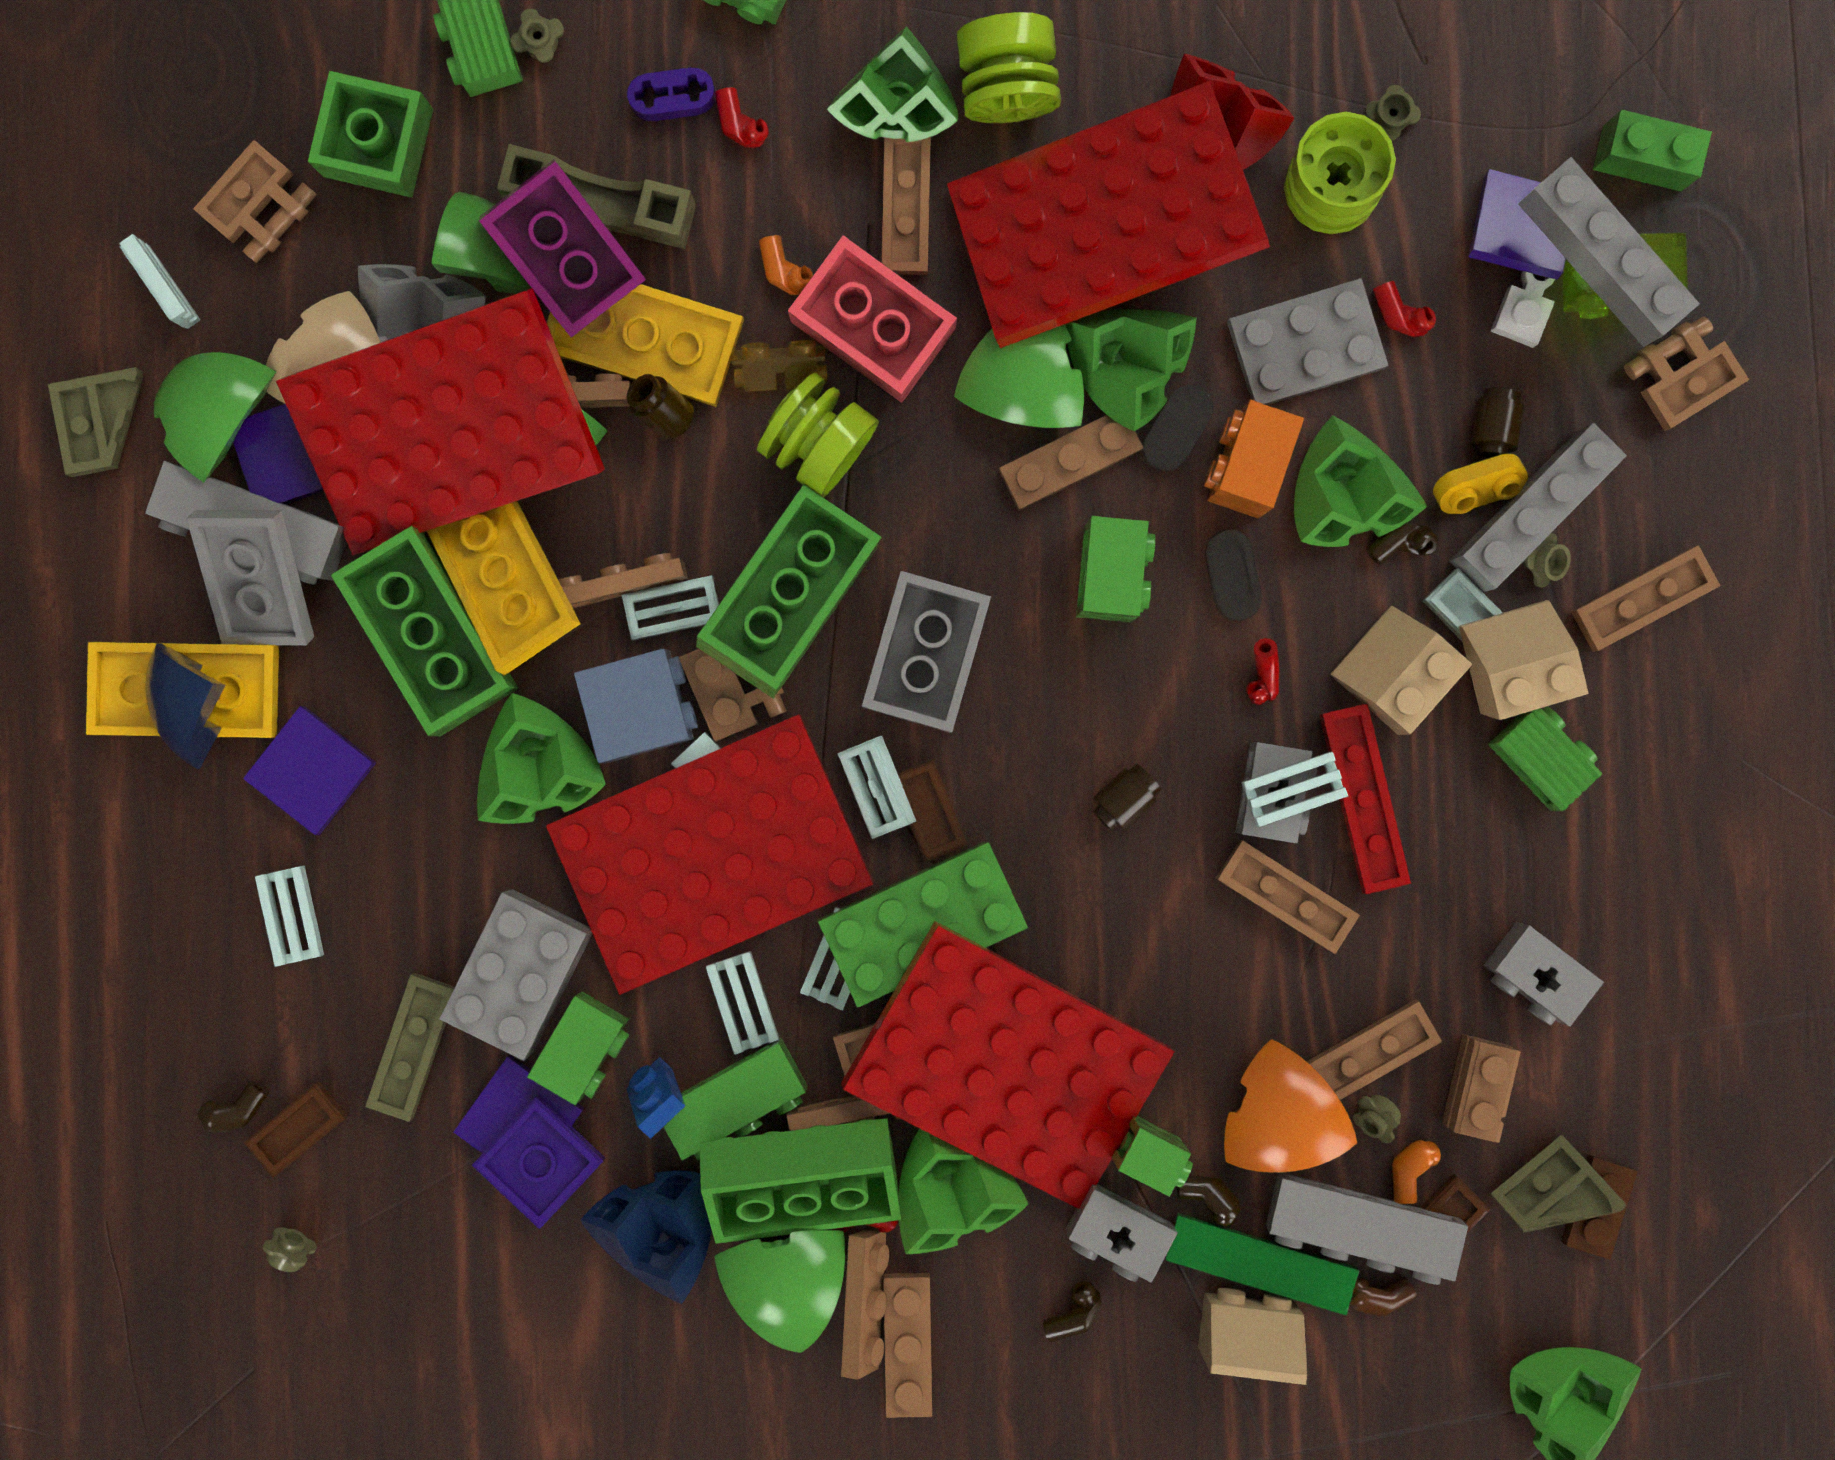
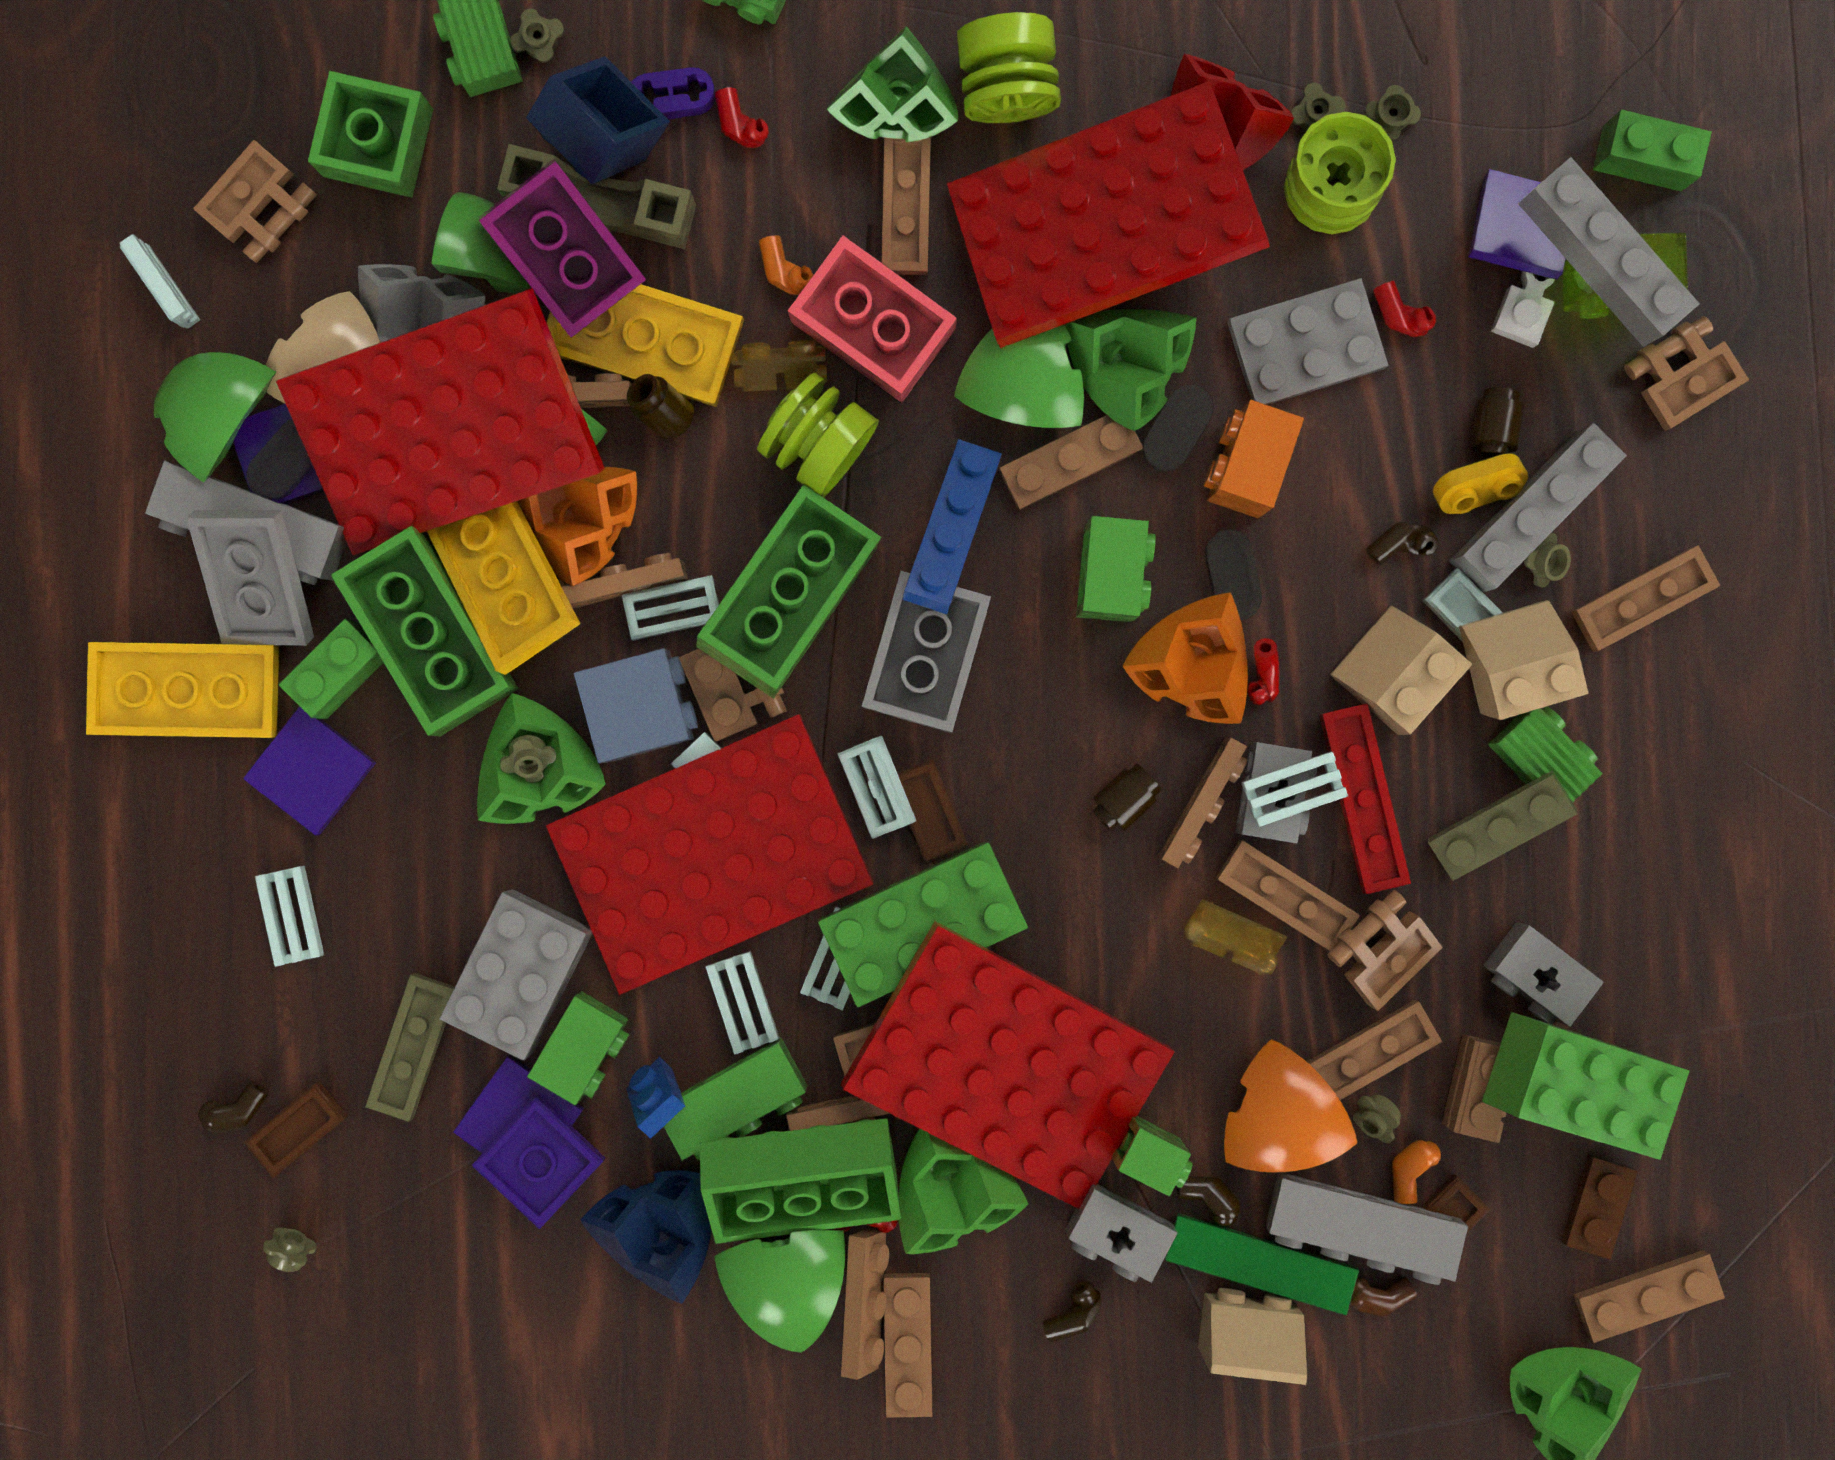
(94, 419): olive wing -> none
(181, 703): dark blue brick -> none
(279, 464): none -> clear smoke tile
(333, 670): none -> bright green brick
(527, 748): none -> olive plate
(582, 521): none -> orange brick
(597, 119): none -> dark blue piece
(952, 527): none -> blue plate
(1196, 660): none -> orange brick
(1204, 803): none -> medium nougat plate
(1221, 929): none -> clear yellow hinge
(1316, 97): none -> olive plate
(1350, 489): bright green brick -> none
(1393, 959): none -> medium nougat plate
(1502, 825): none -> olive plate
(1556, 1190): olive wing -> none
(1585, 1086): none -> bright green brick
(1649, 1296): none -> medium nougat plate

